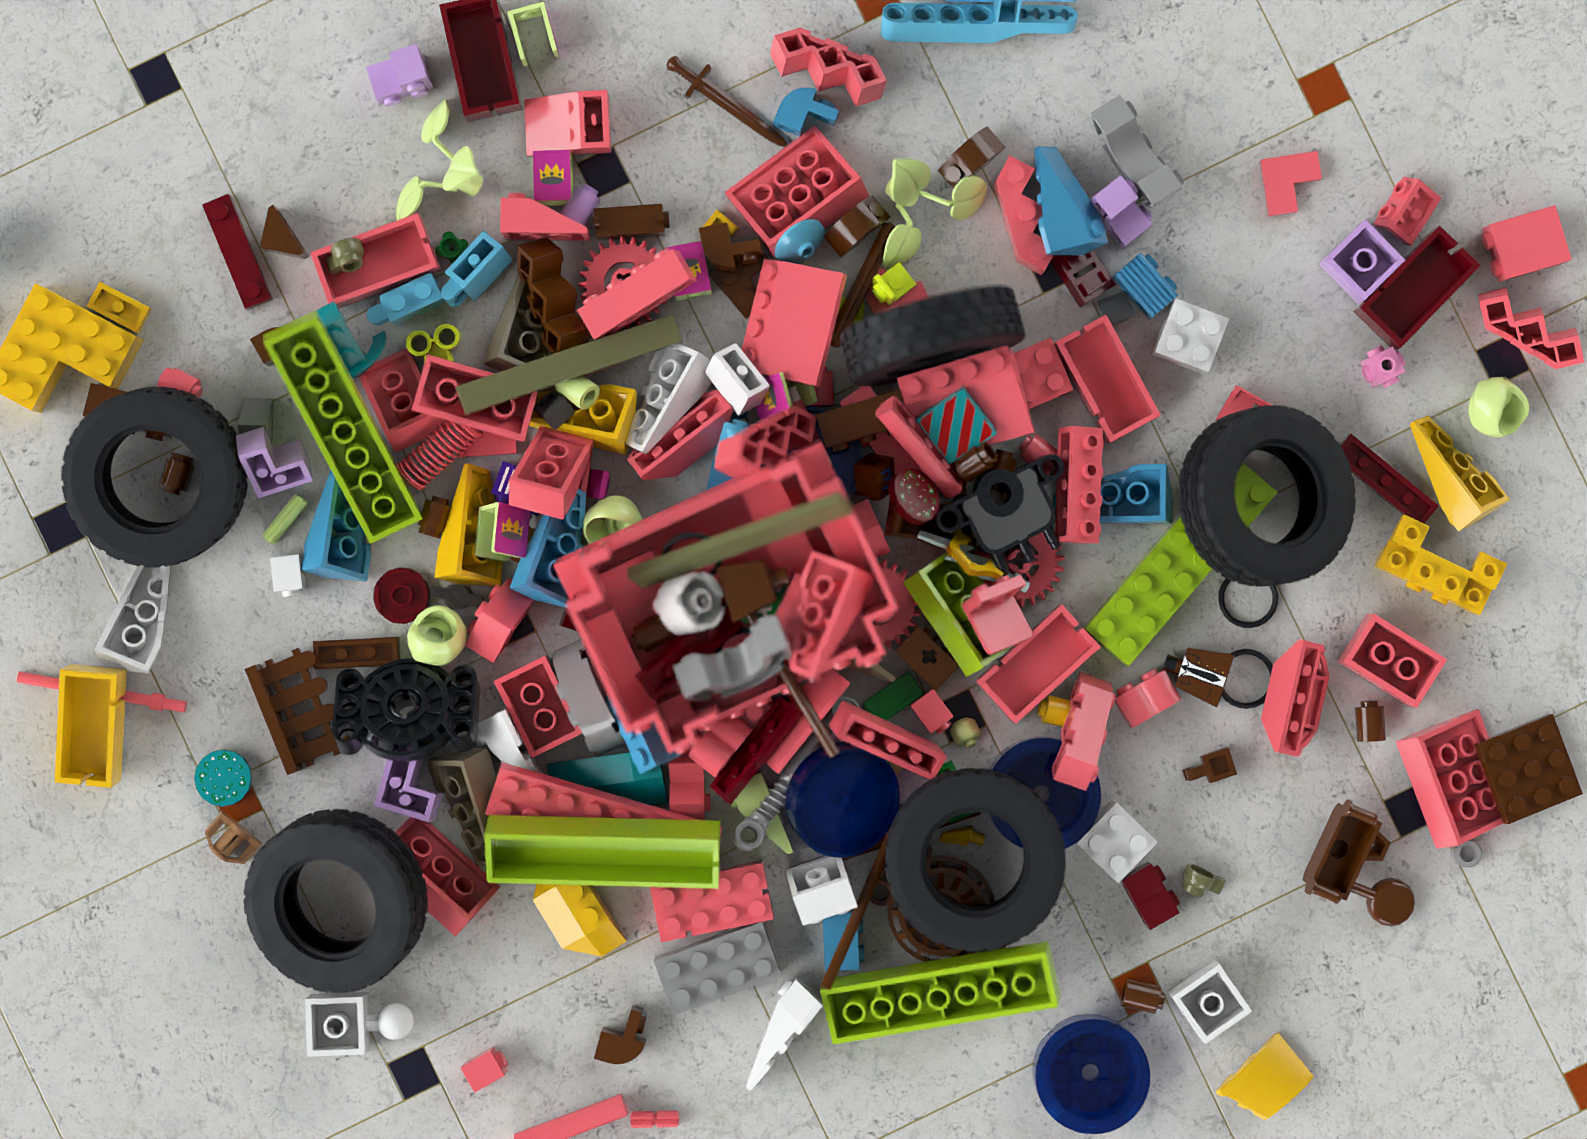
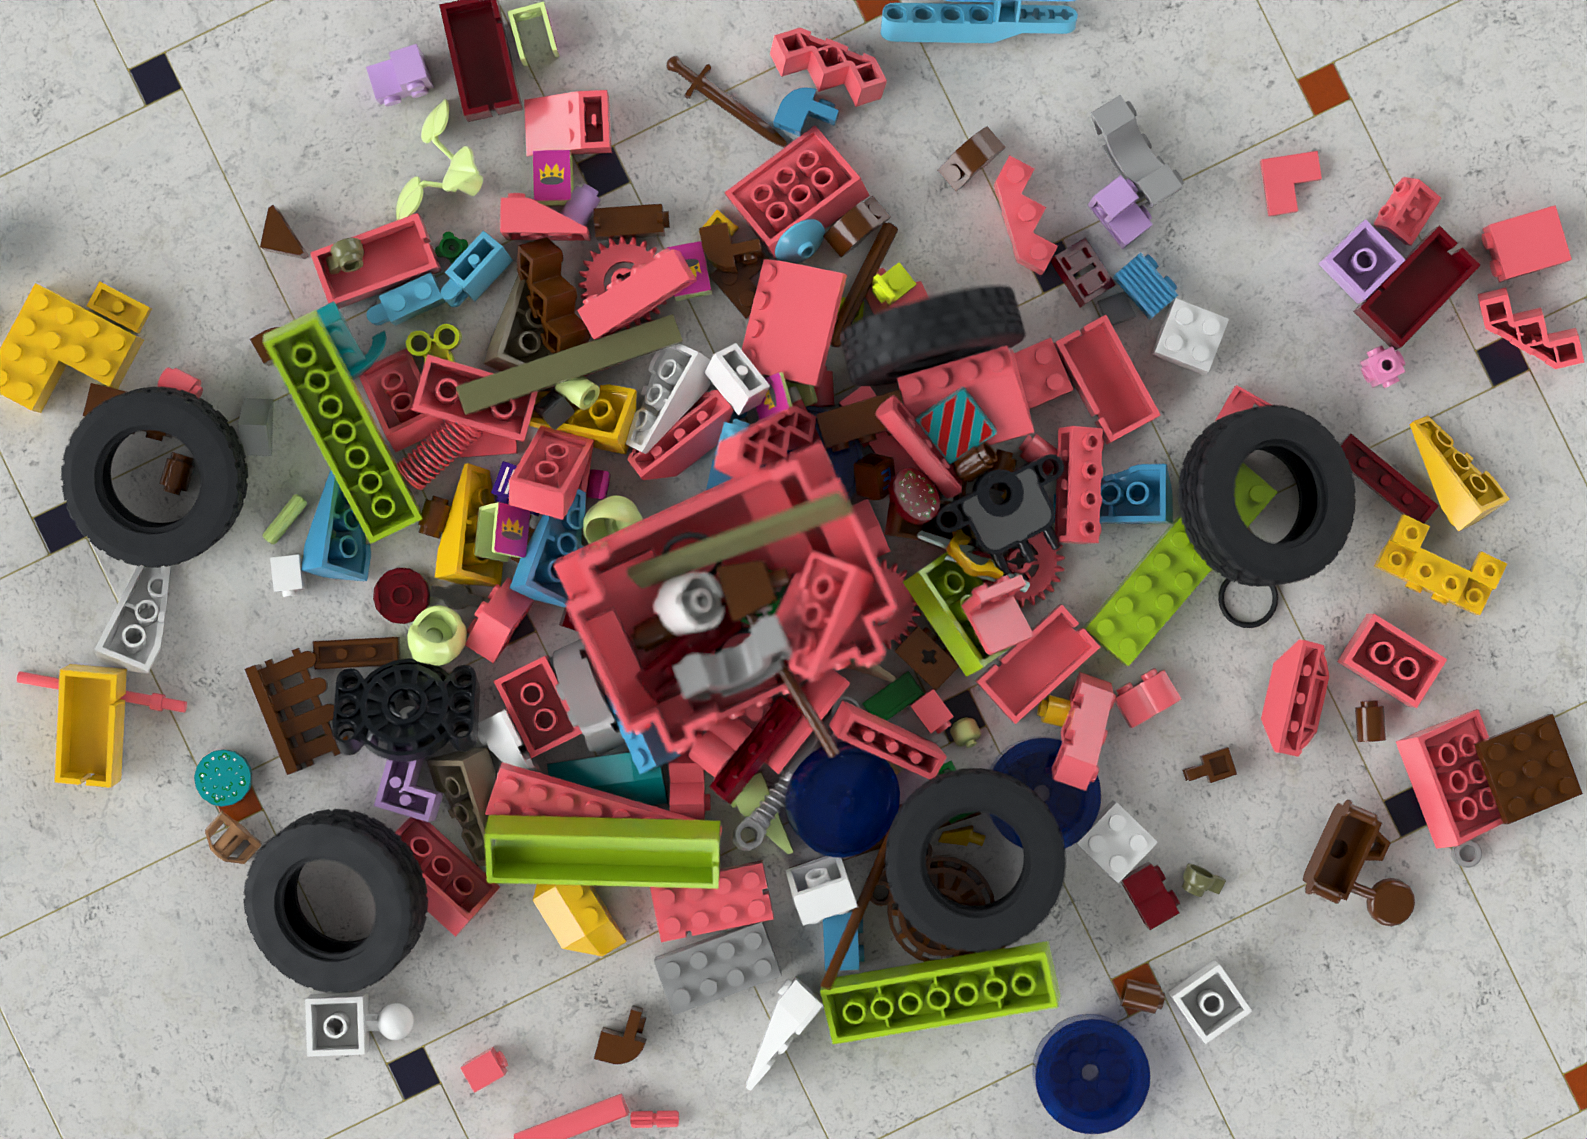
(237, 251): dark red plate -> none
(272, 468): lavender brick -> none
(904, 188): yellowish green plant -> none
(1069, 218): dark azure wedge -> none
(1201, 673): reddish brown torso -> none
(1227, 698): black tyre -> none
(1267, 1079): yellow slope -> none
(1497, 407): yellowish green piece -> none

